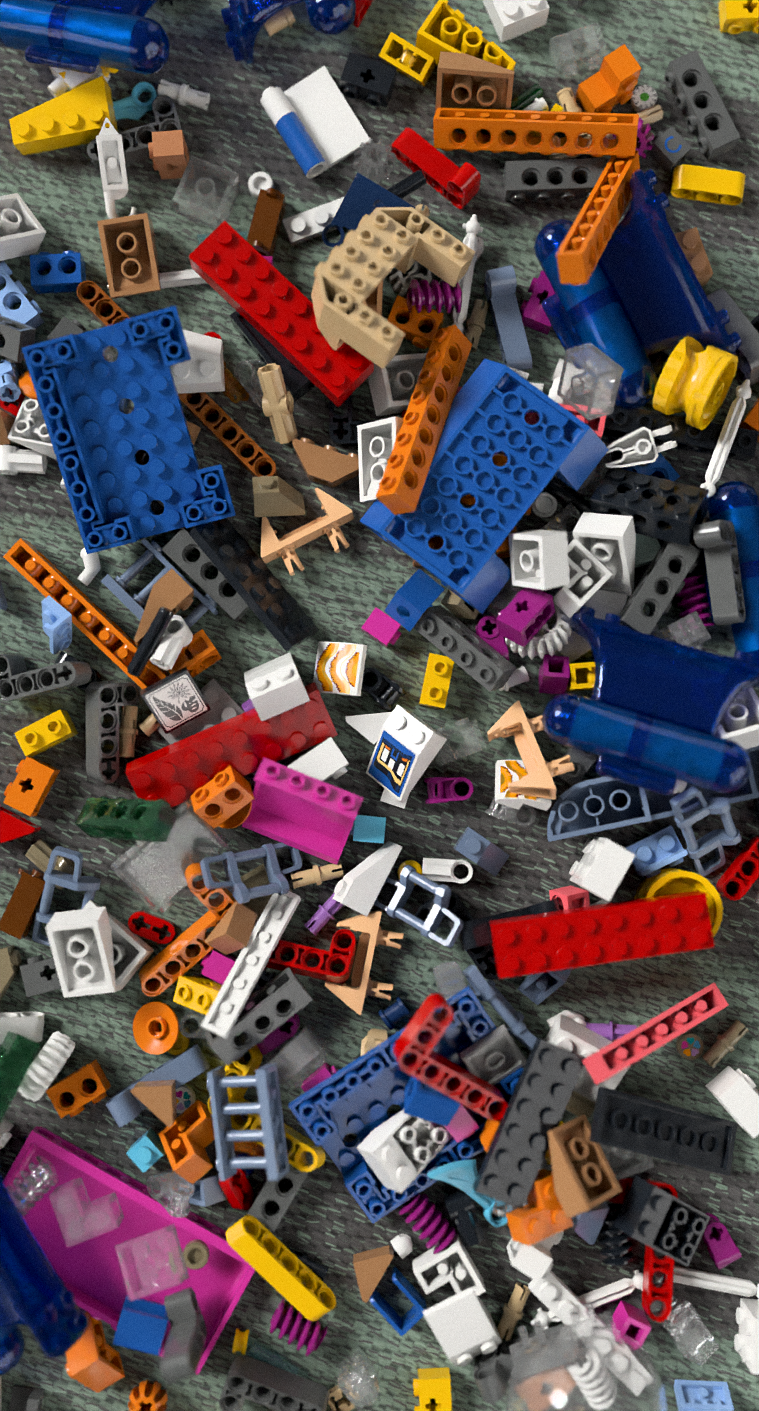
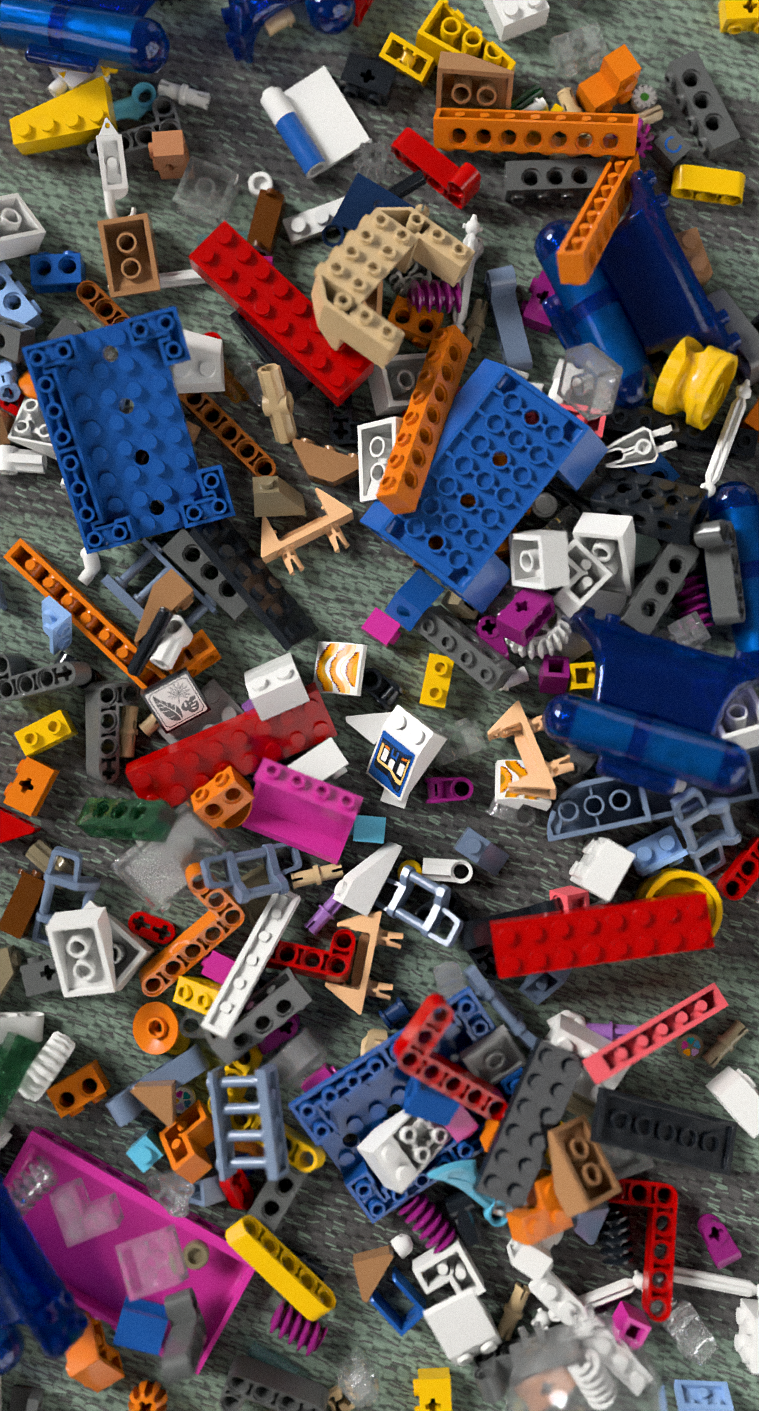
(233, 929): medium nougat slope -> none
(240, 1341): yellow bush -> none
(661, 1221): black slope -> none

